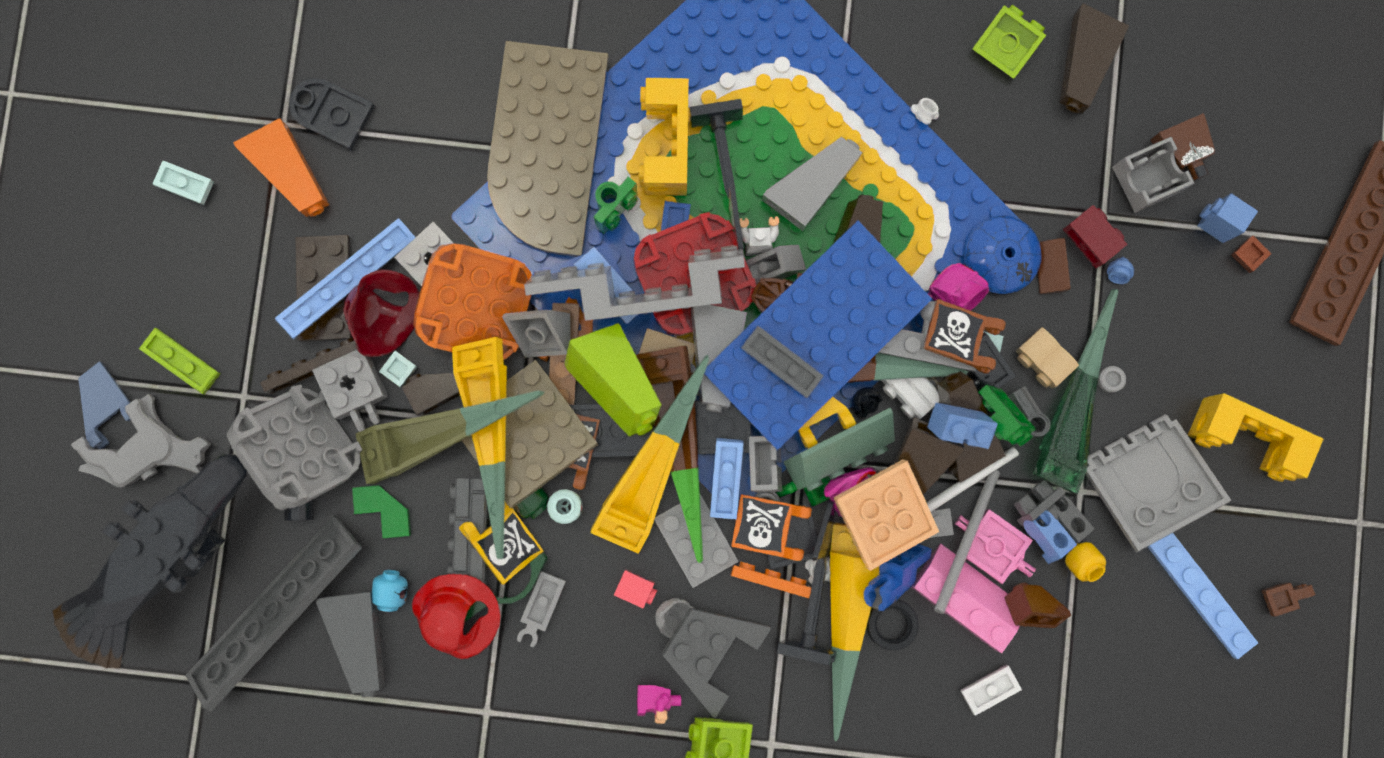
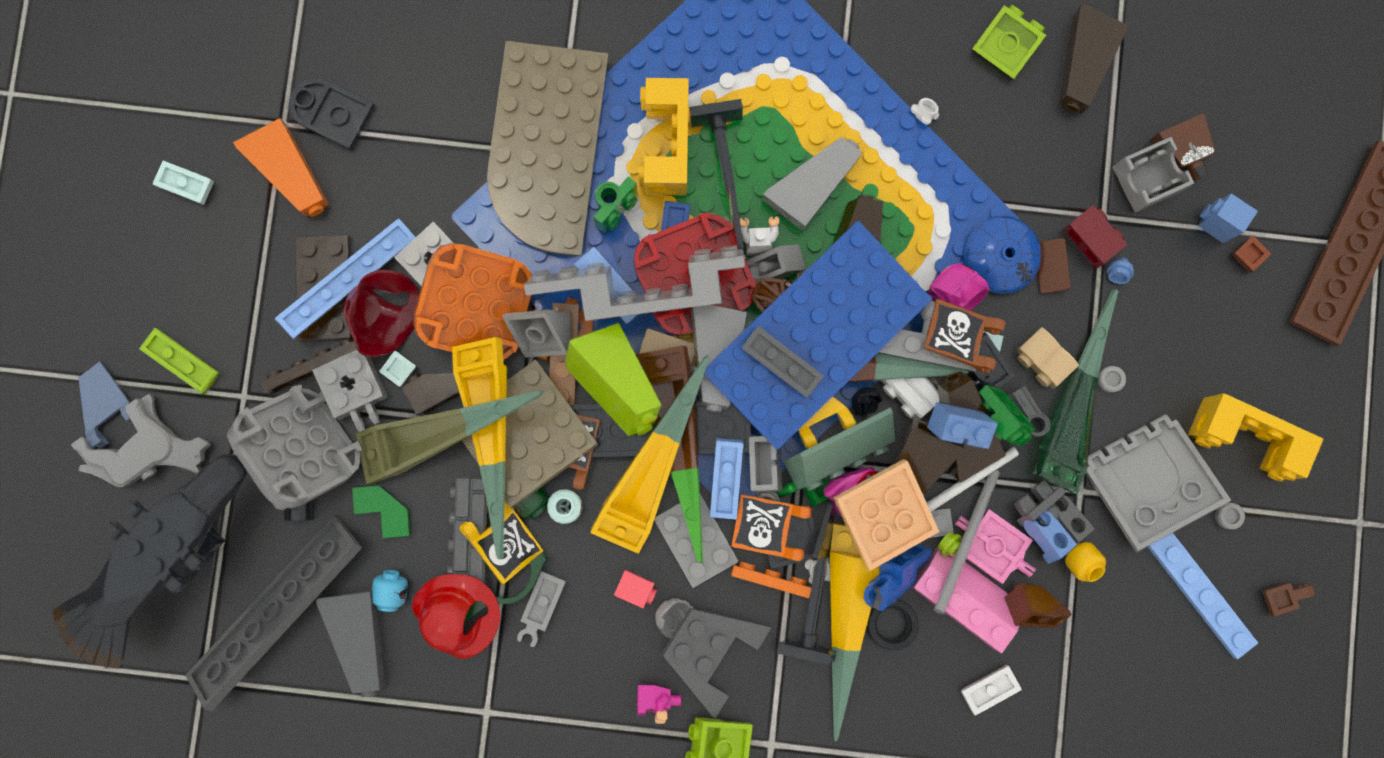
(950, 544): none -> lime plate
(1230, 516): none -> light grey tile

